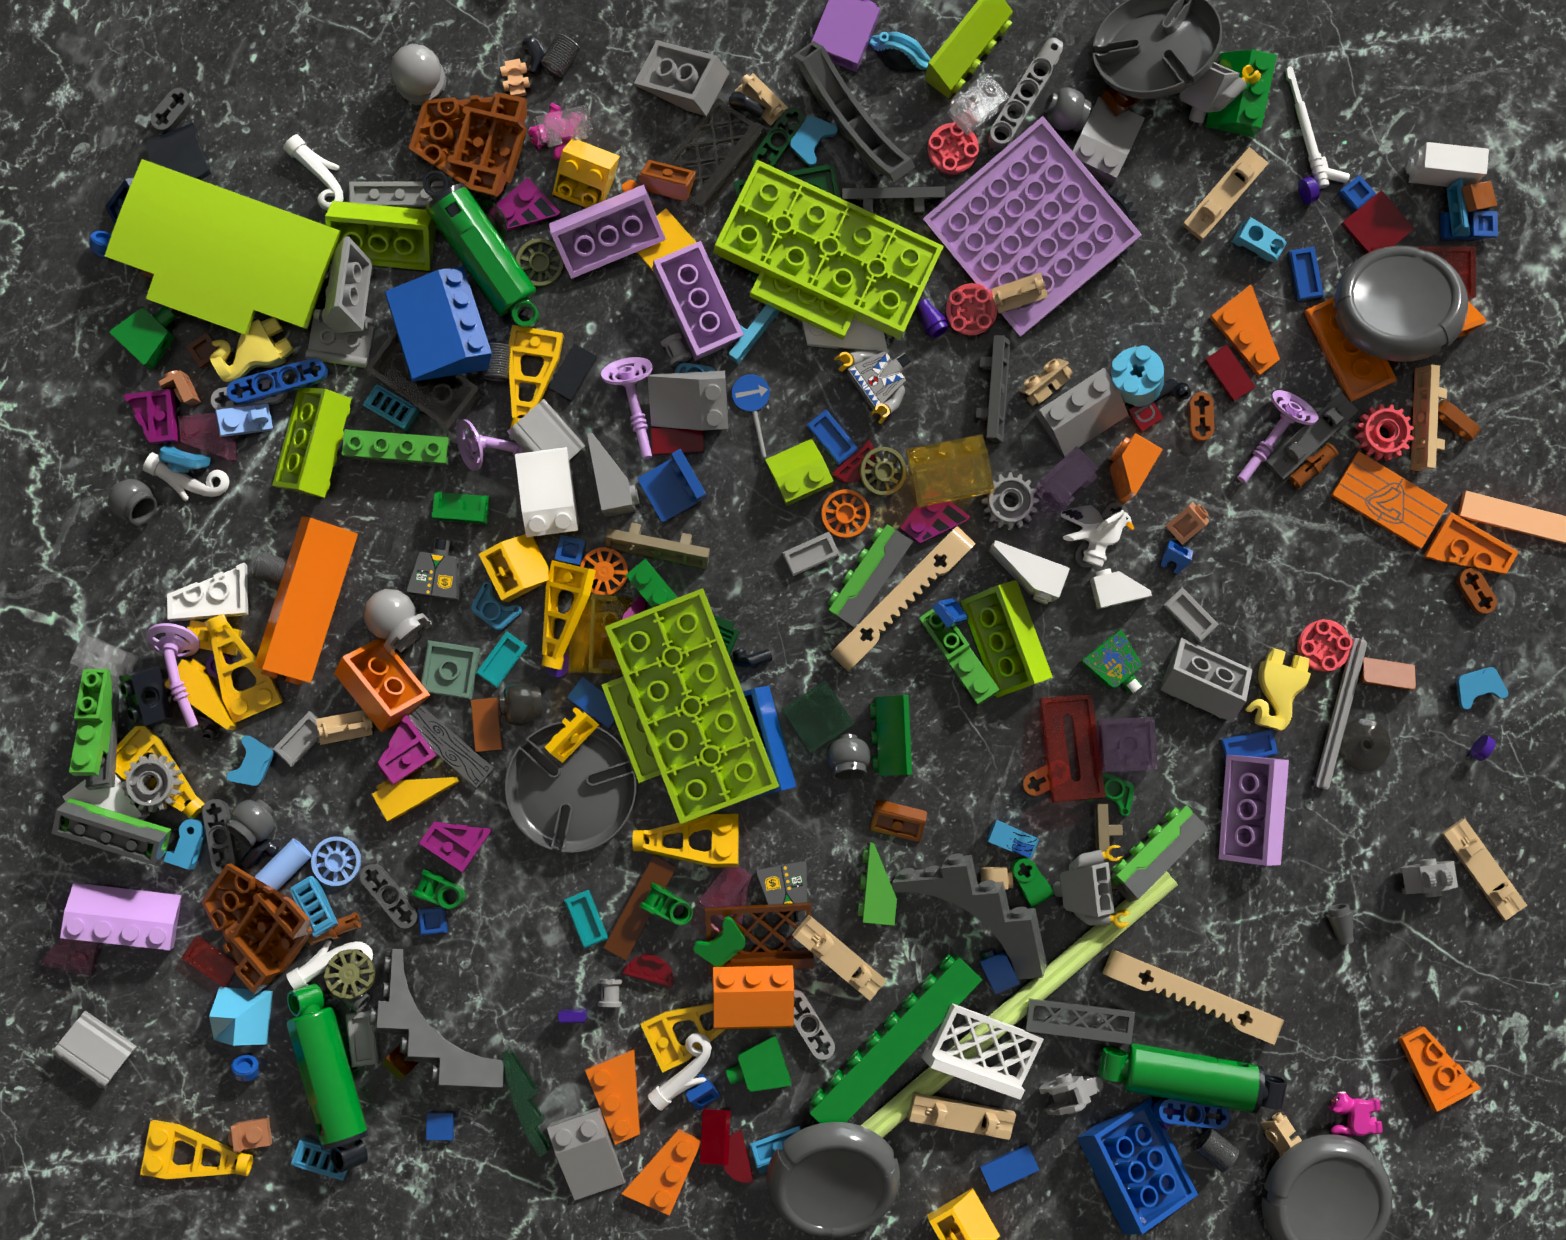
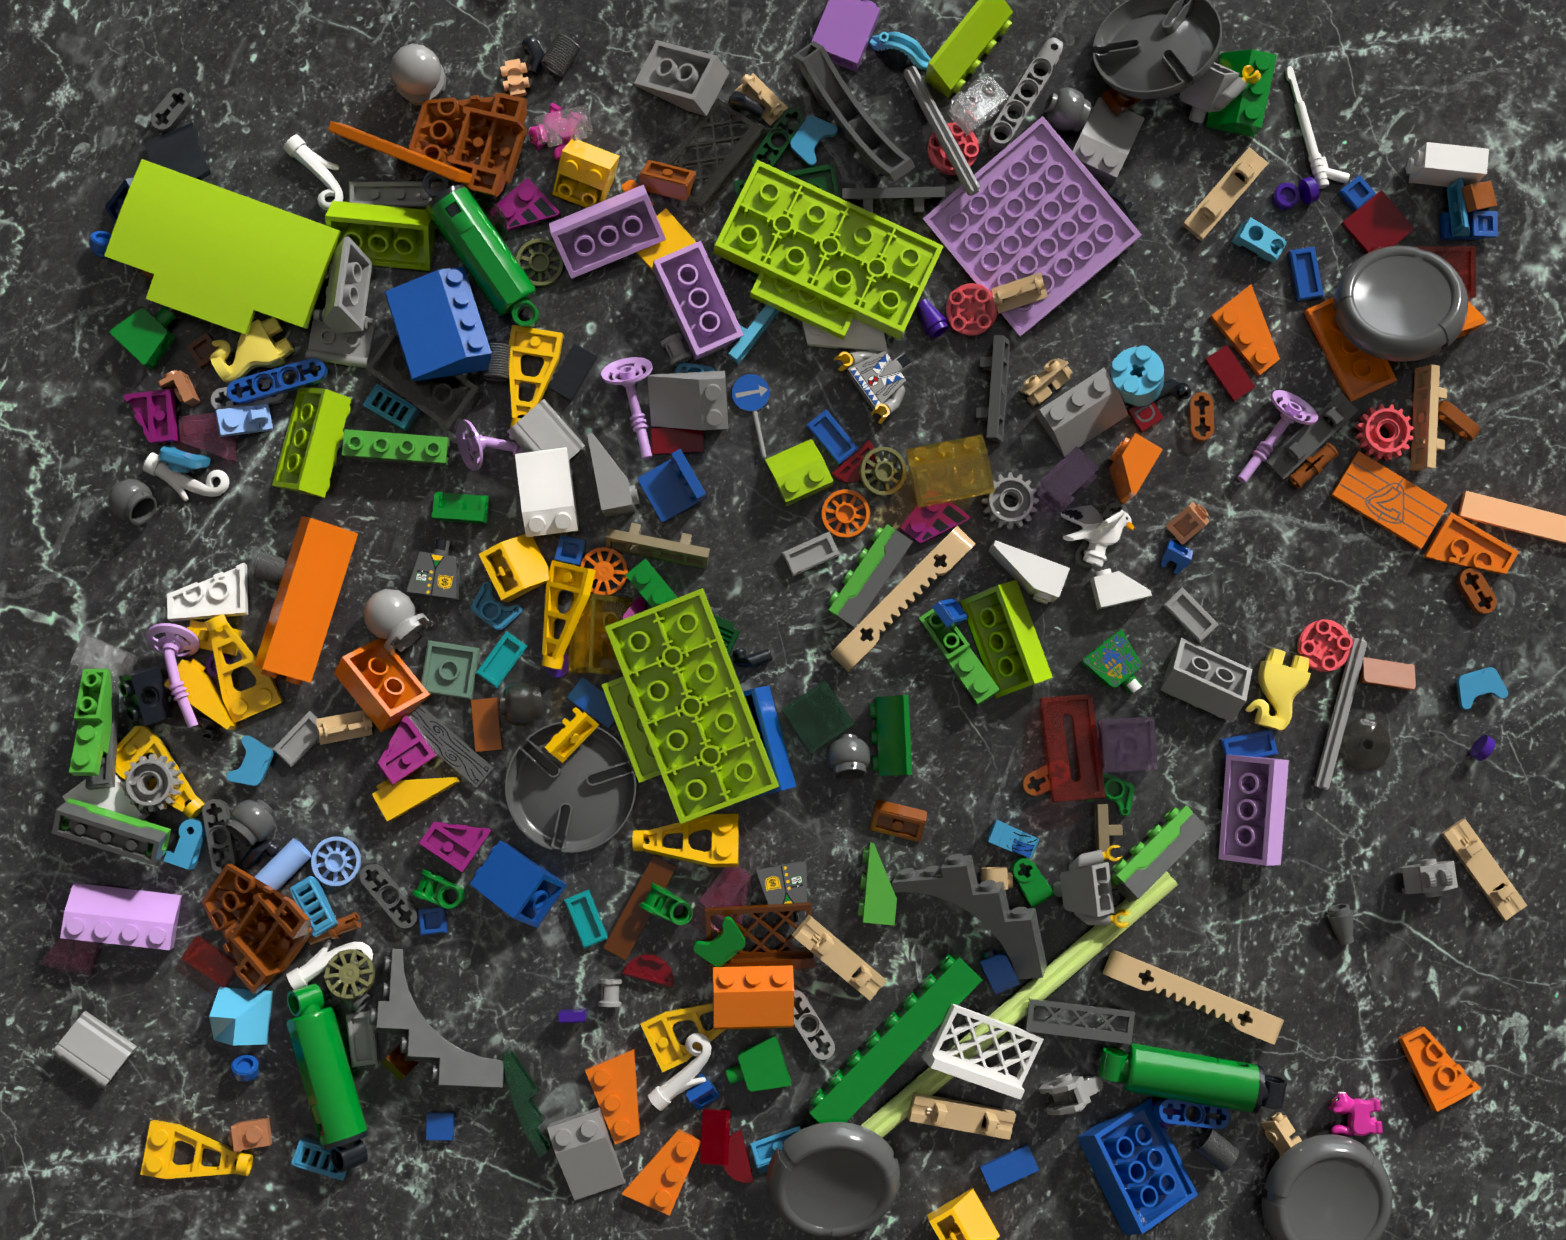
(400, 152): none -> orange tile
(517, 884): none -> blue slope
(941, 131): none -> light grey axle
(1286, 196): none -> dark purple tile

